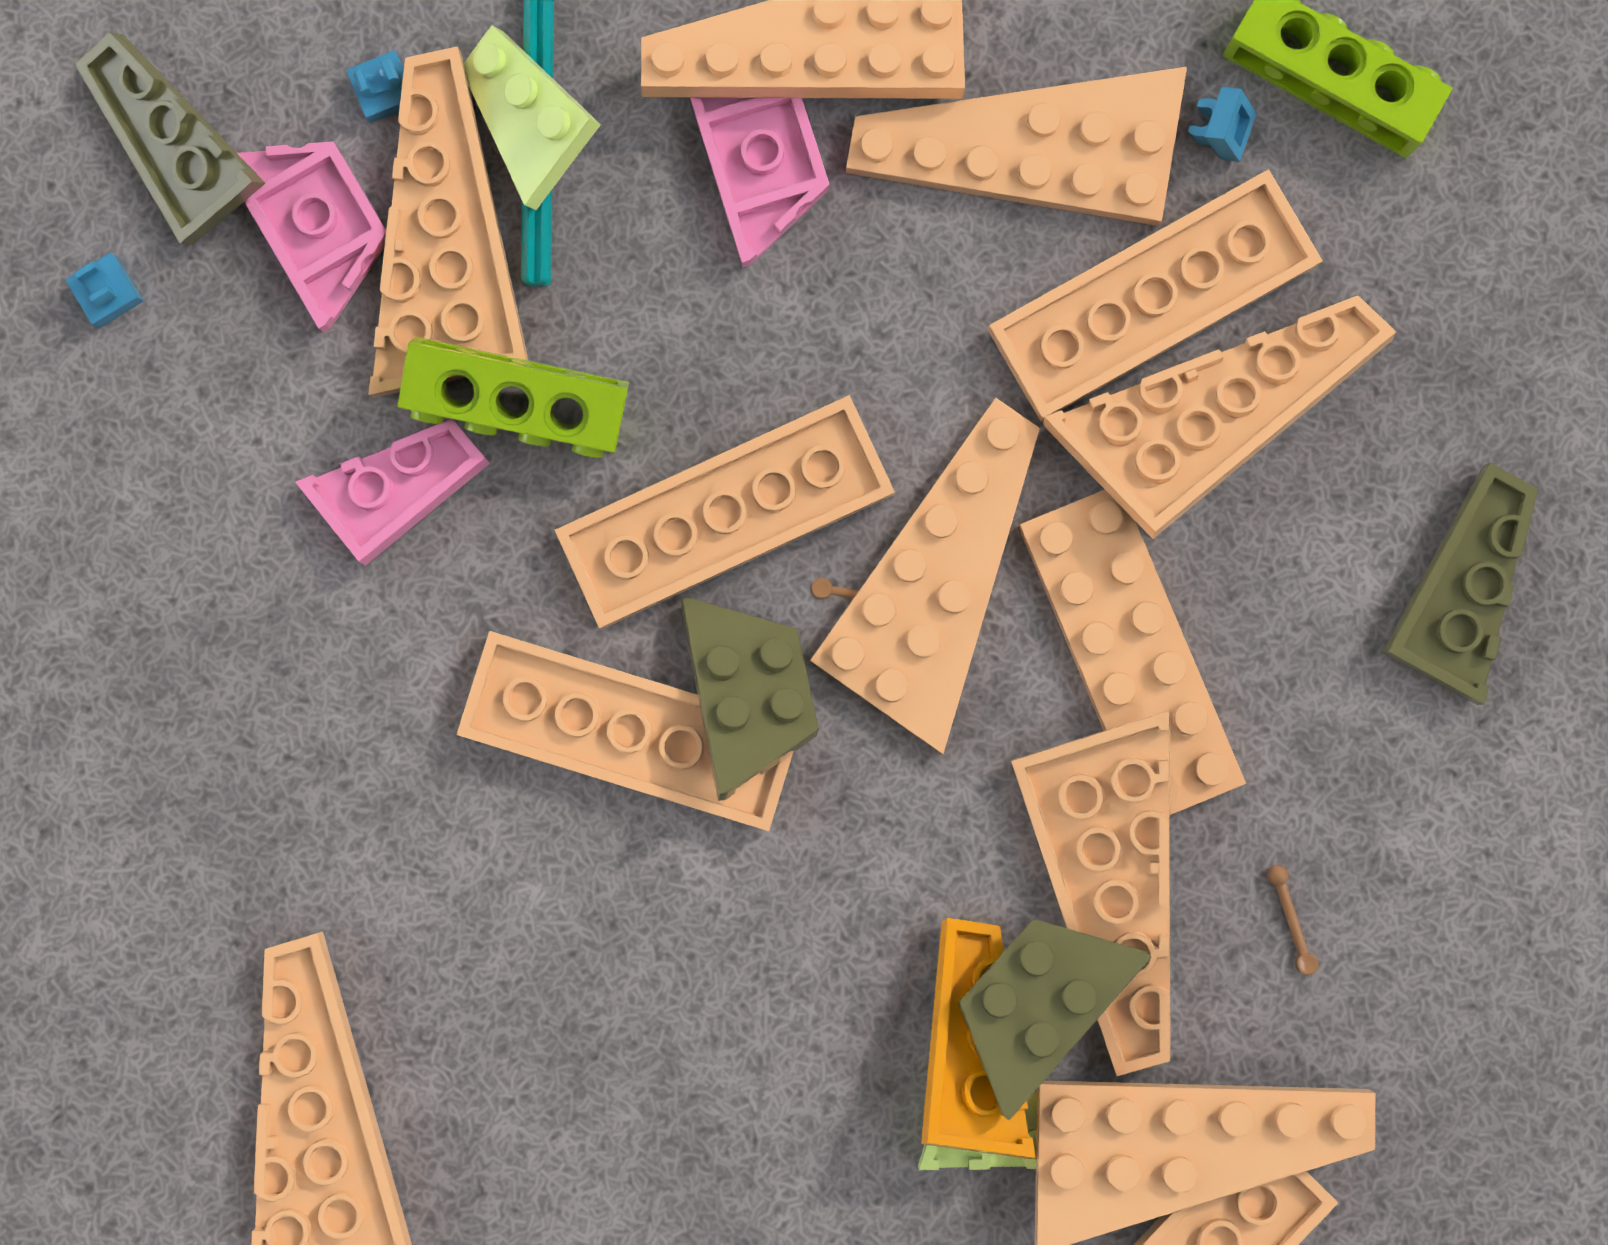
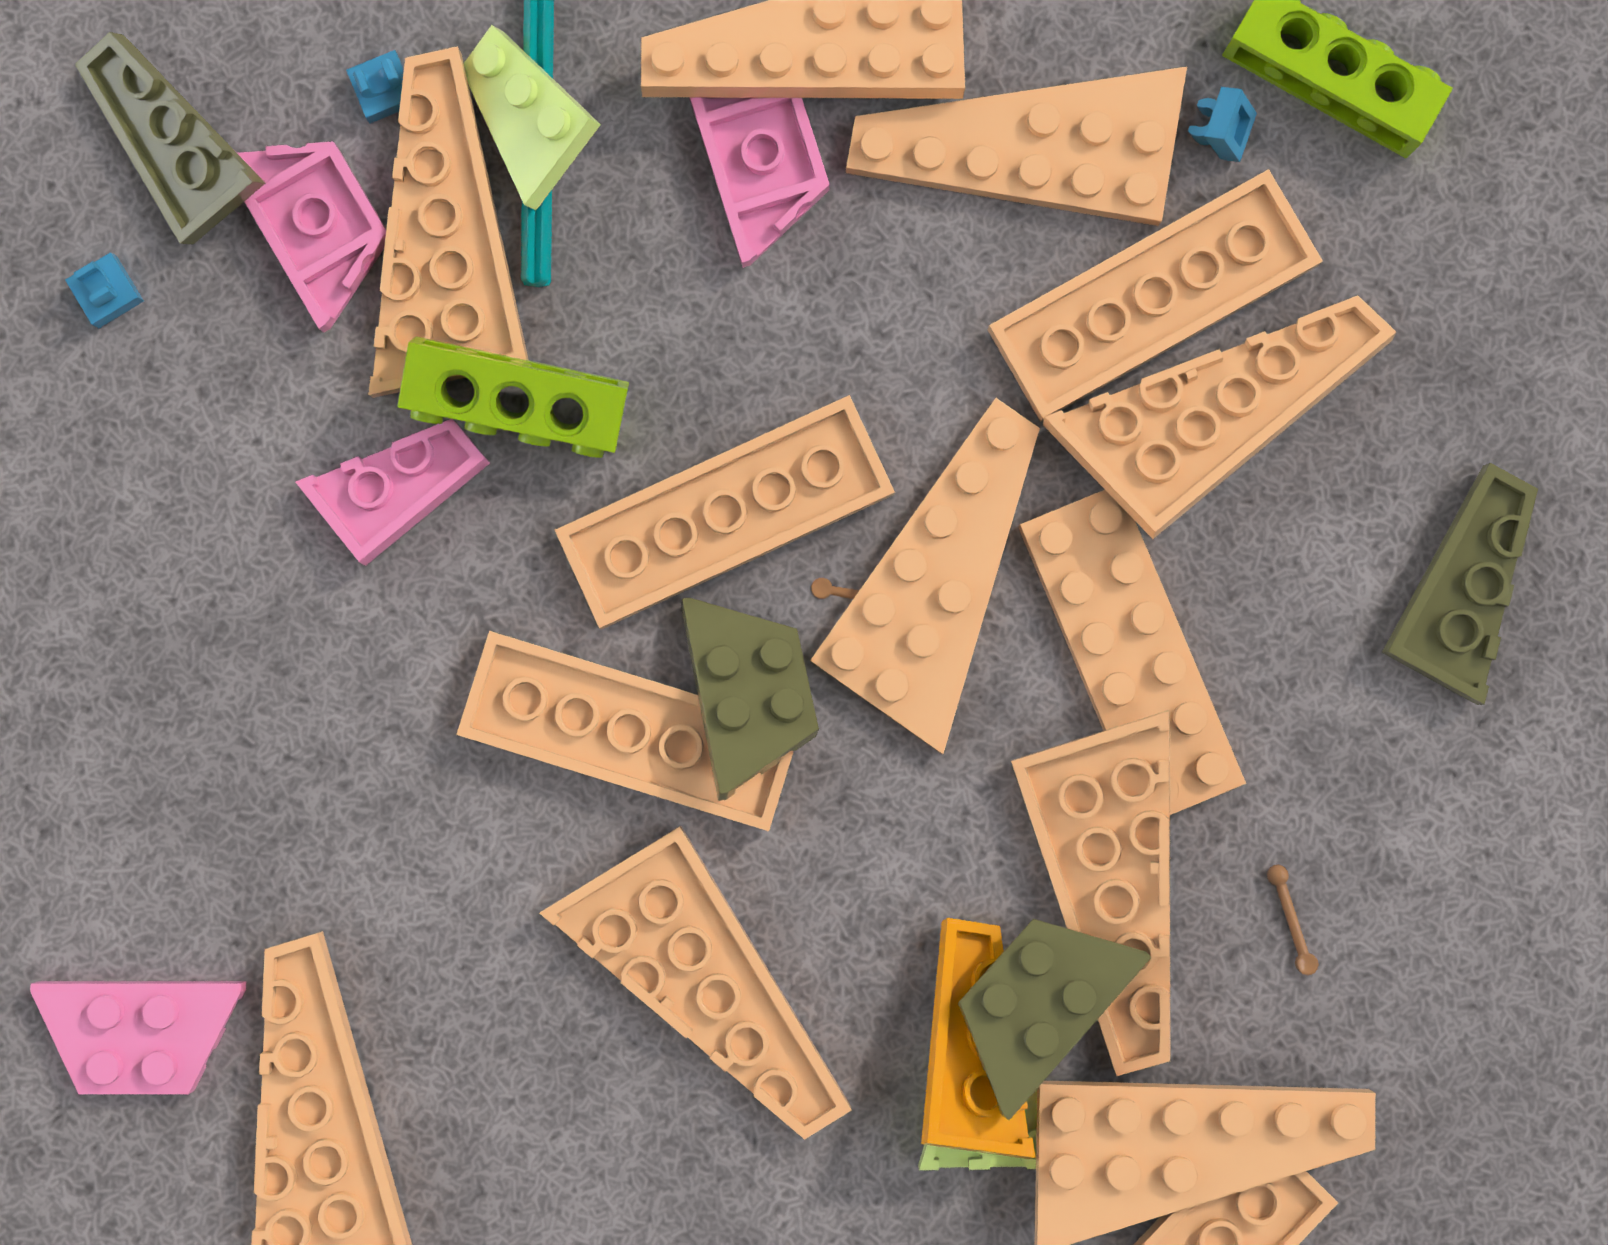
(136, 1032): none -> bright pink wing
(688, 958): none -> light nougat wing

